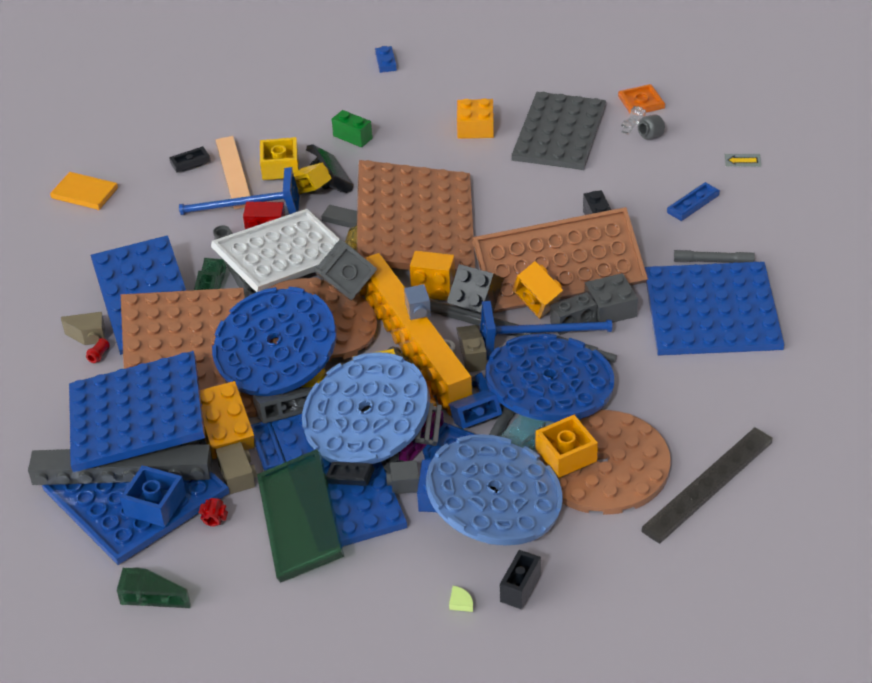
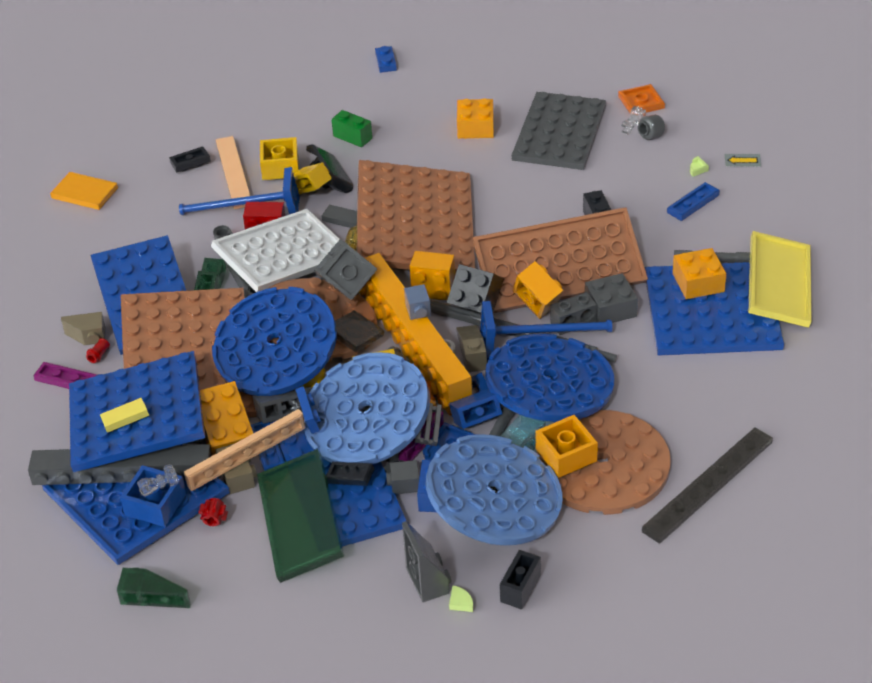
(59, 375): none -> magenta tile
(124, 415): none -> light yellow tile
(149, 485): none -> clear piece
(244, 450): none -> light nougat tile
(311, 416): none -> blue plate
(357, 331): none -> clear smoke tile
(424, 565): none -> dark grey slope
(698, 166): none -> yellowish green tile
(699, 273): none -> light orange brick
(780, 279): none -> light yellow tile

